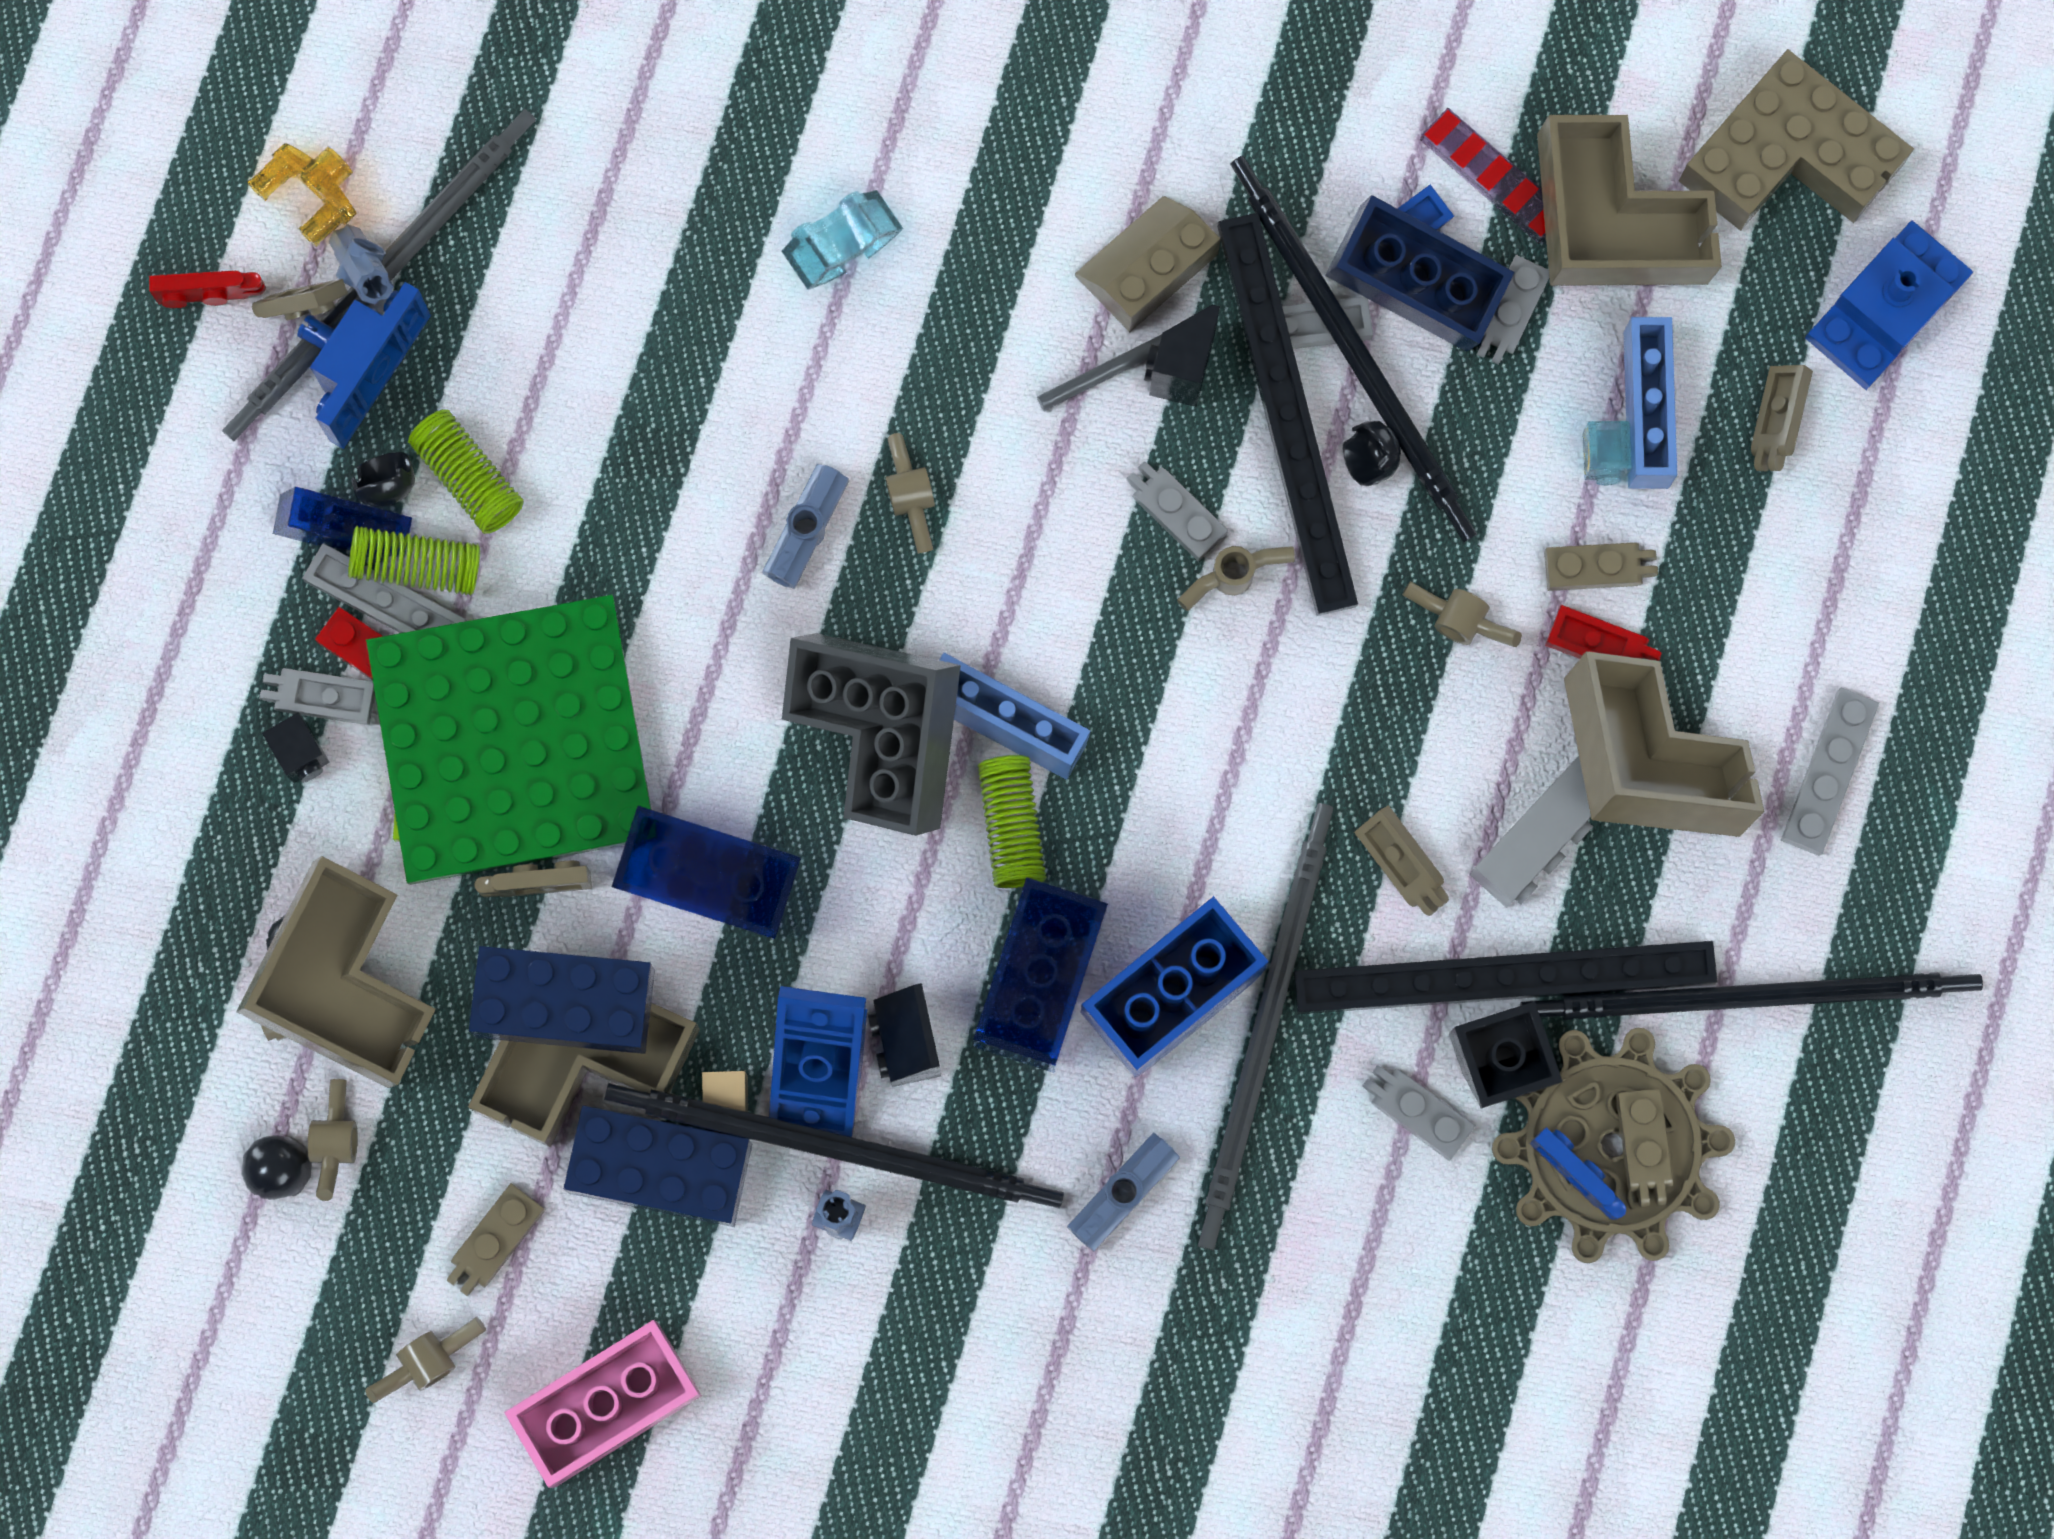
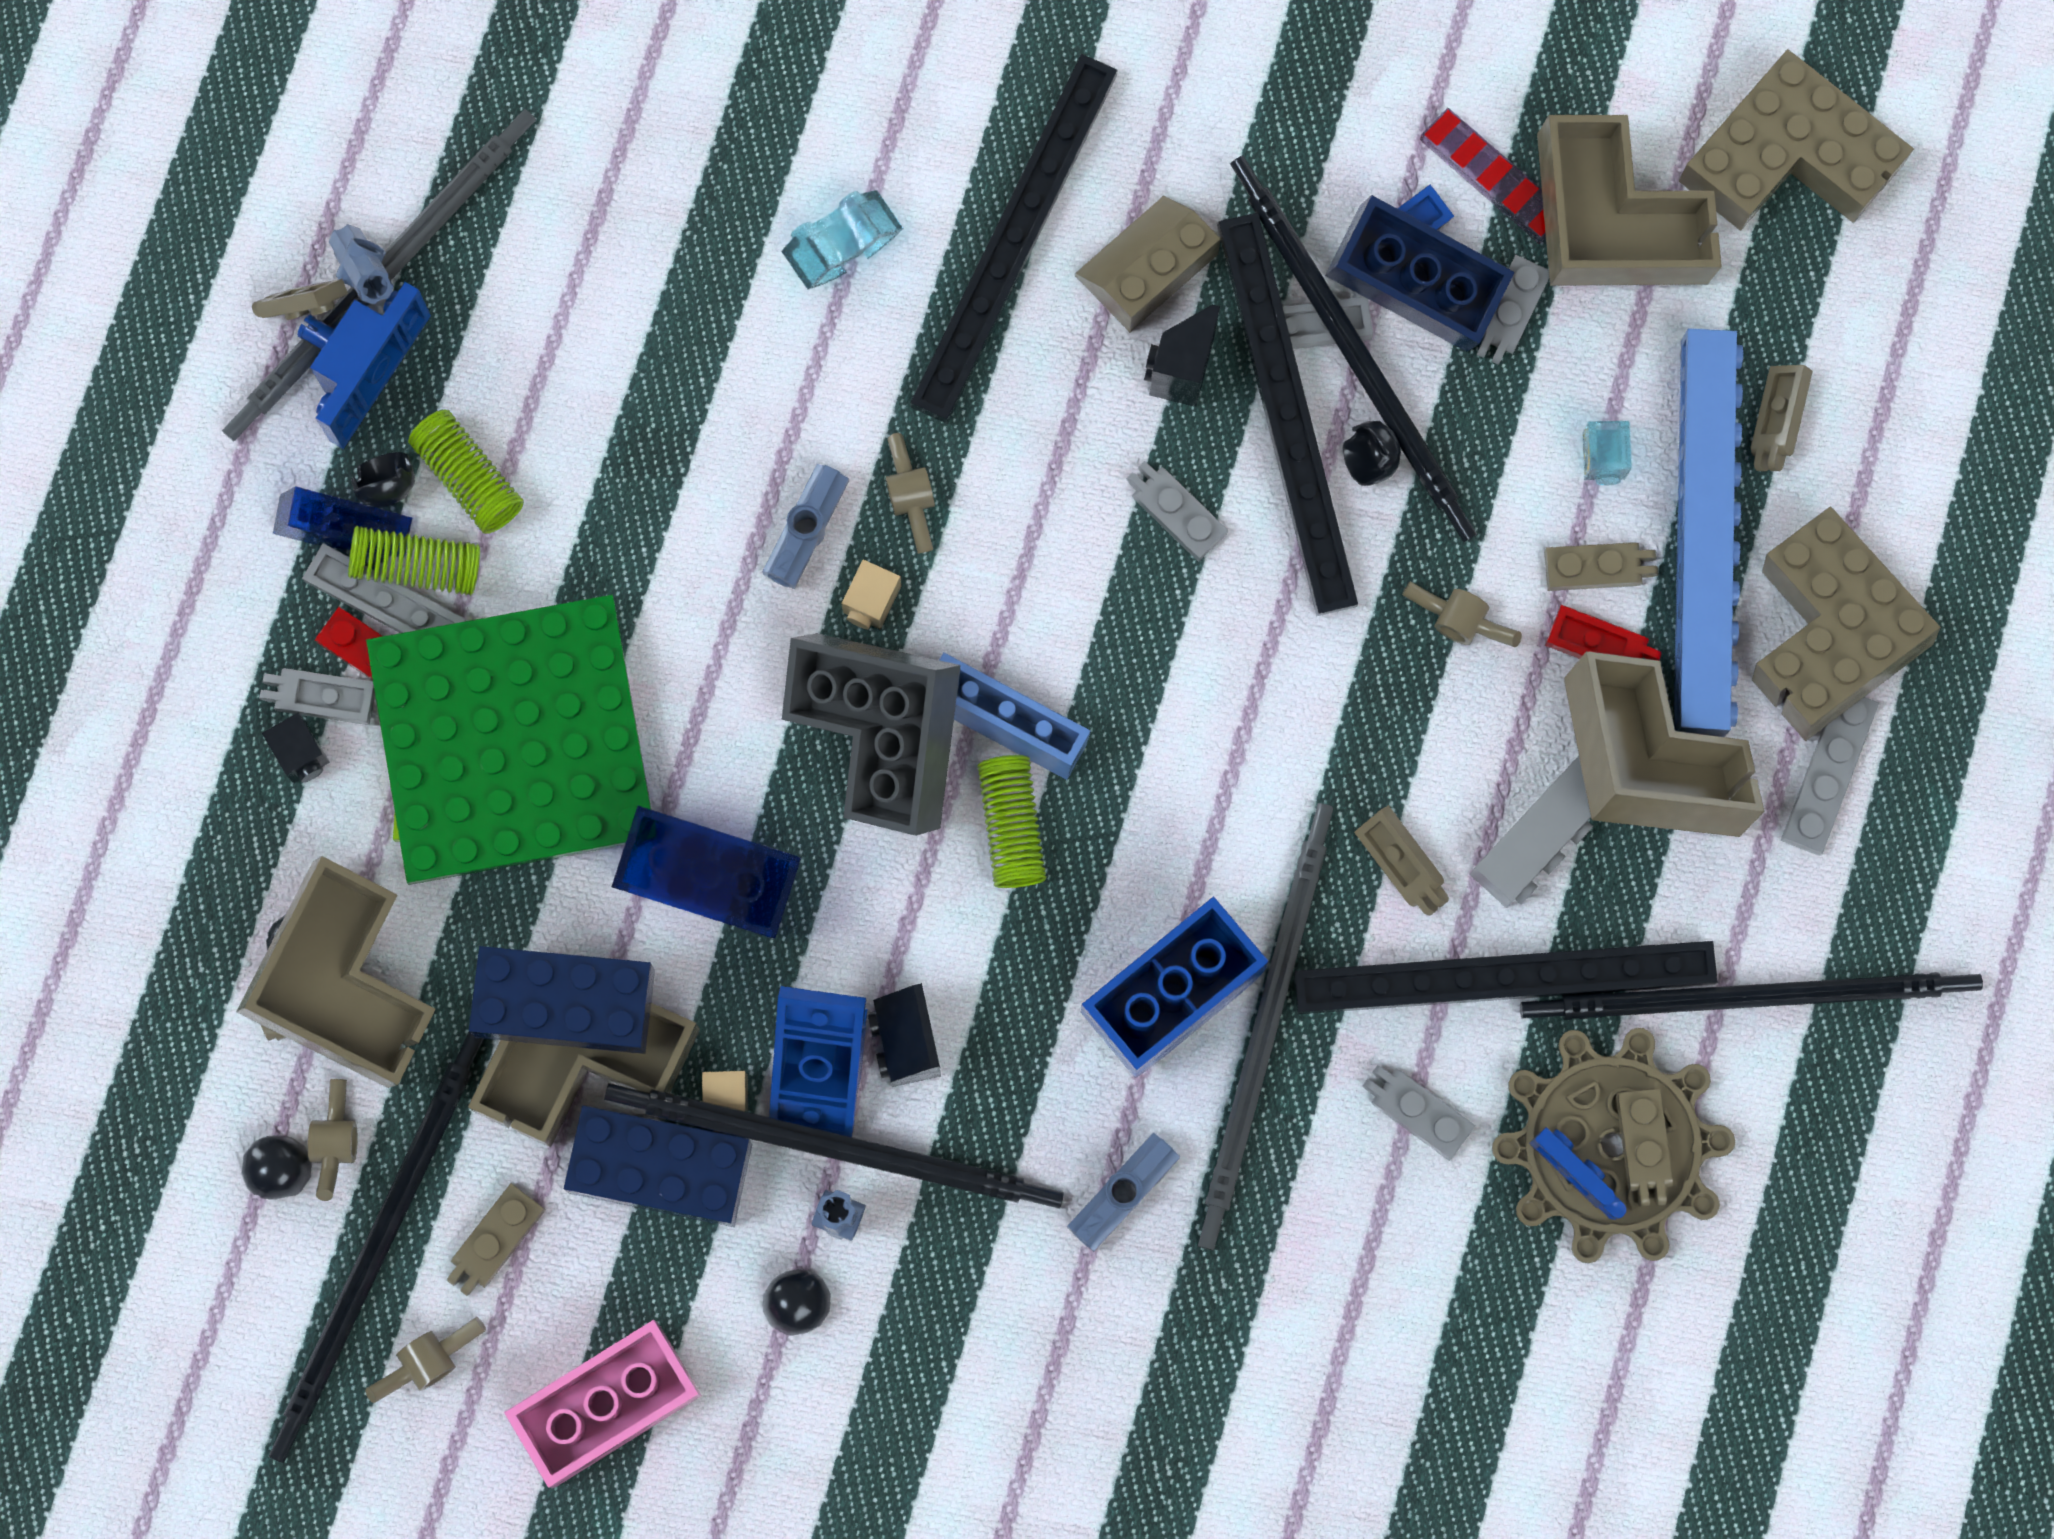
(204, 287): red hinge -> none
(320, 175): clear yellow connector -> none
(376, 1247): none -> black axle
(529, 880): dark tan hinge -> none
(796, 1302): none -> black hair
(870, 595): none -> tan brick
(1013, 239): none -> black plate
(1040, 975): clear blue brick -> none
(1096, 375): dark grey bar -> none
(1230, 586): dark tan piece -> none
(1505, 1055): black slope -> none
(1650, 402): medium blue brick -> none
(1707, 533): none -> medium blue brick
(1857, 628): none -> dark tan piece
(1888, 304): blue brick -> none

